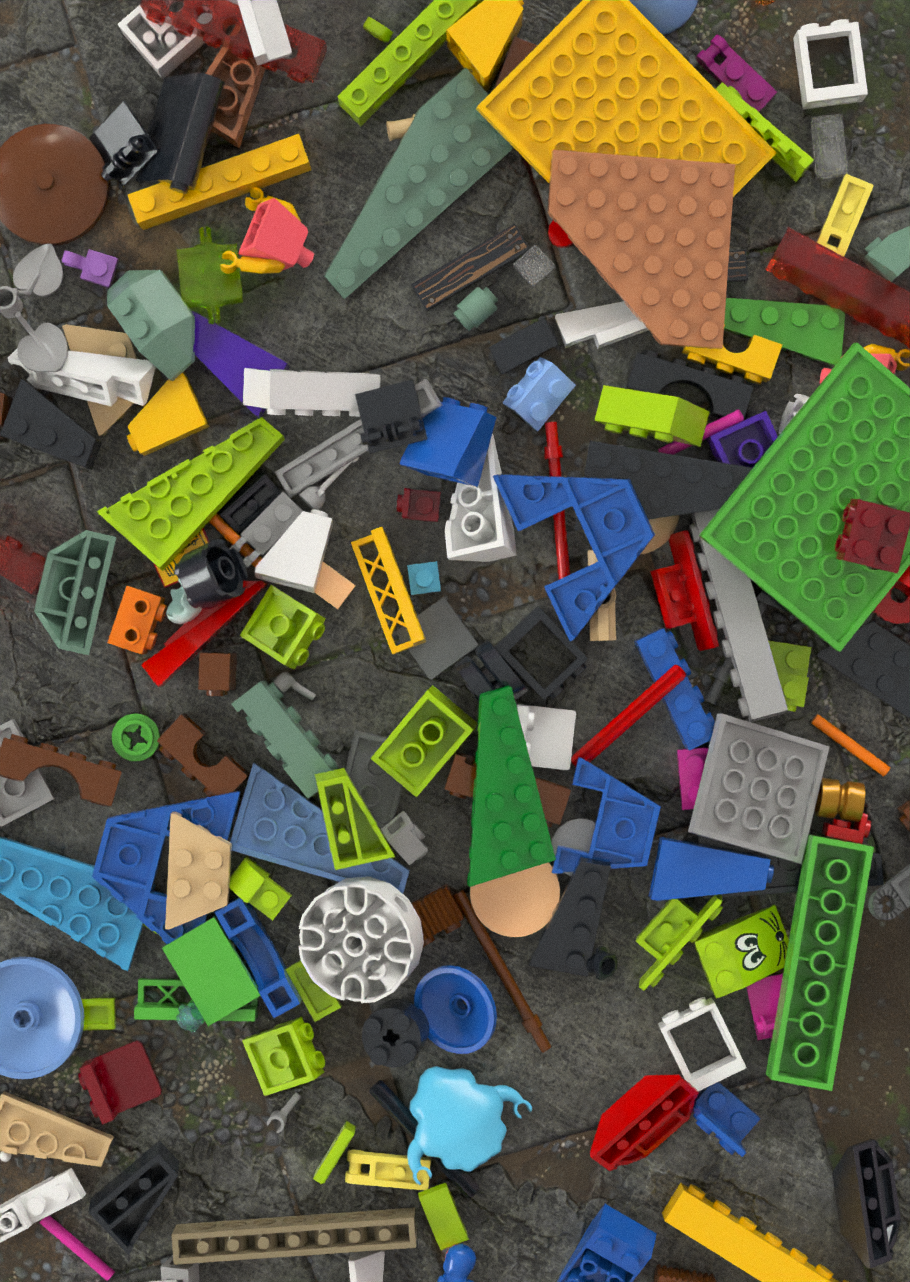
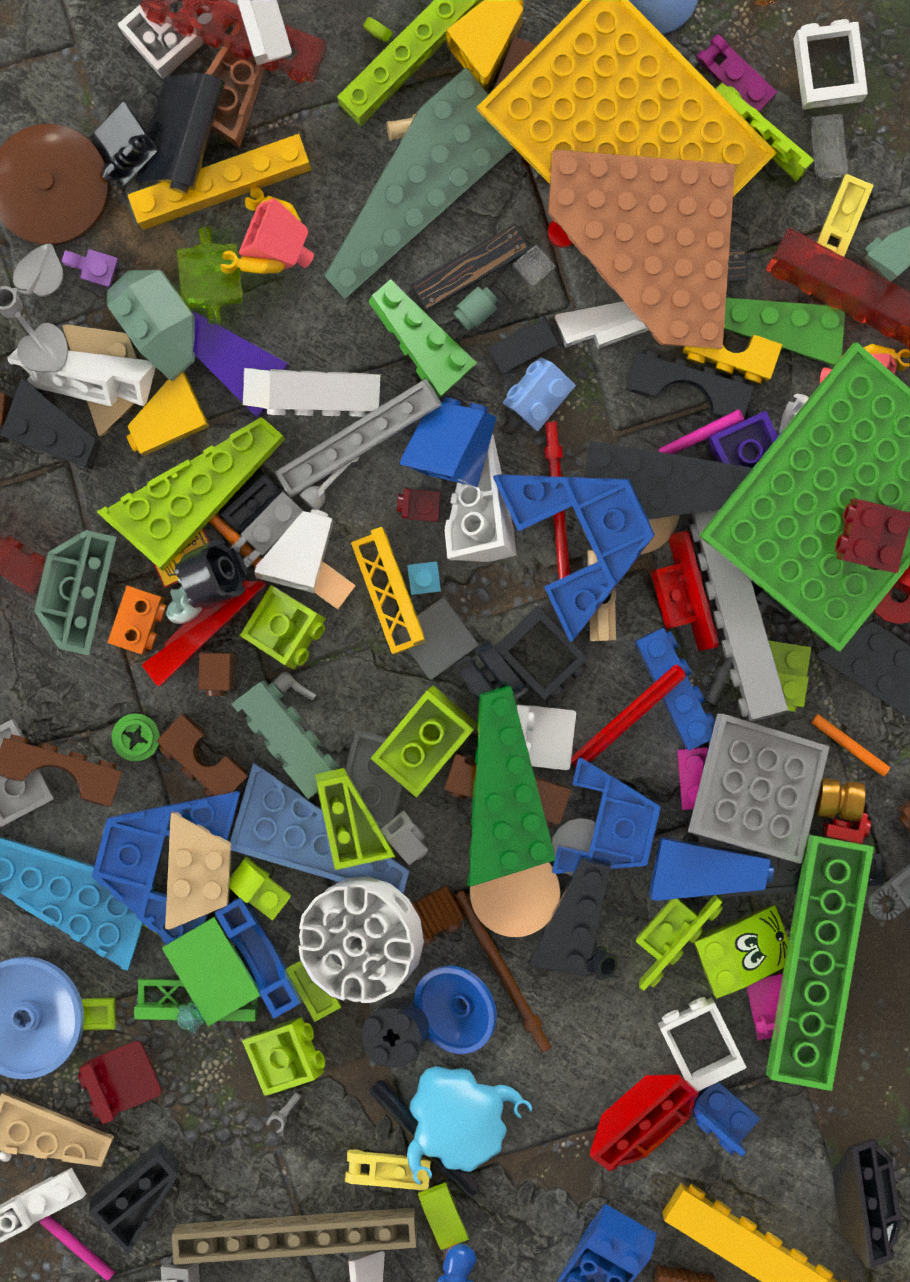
(334, 1152): lime tile -> none
(390, 416): black hinge -> none
(426, 343): none -> bright green wing
(652, 415): lime wedge -> none

